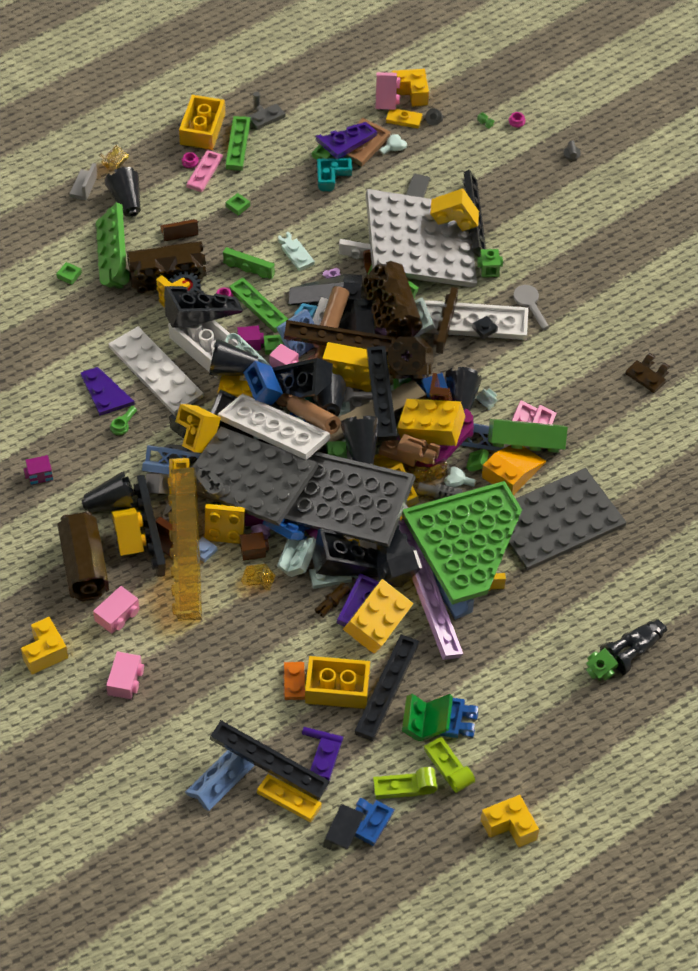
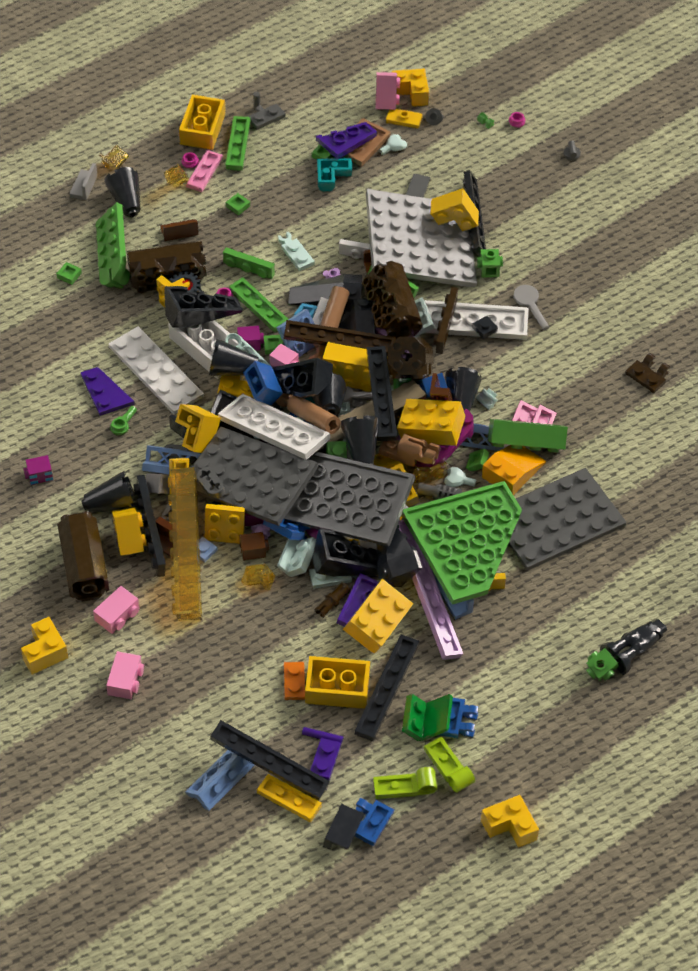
(176, 176): none -> clear yellow bracket

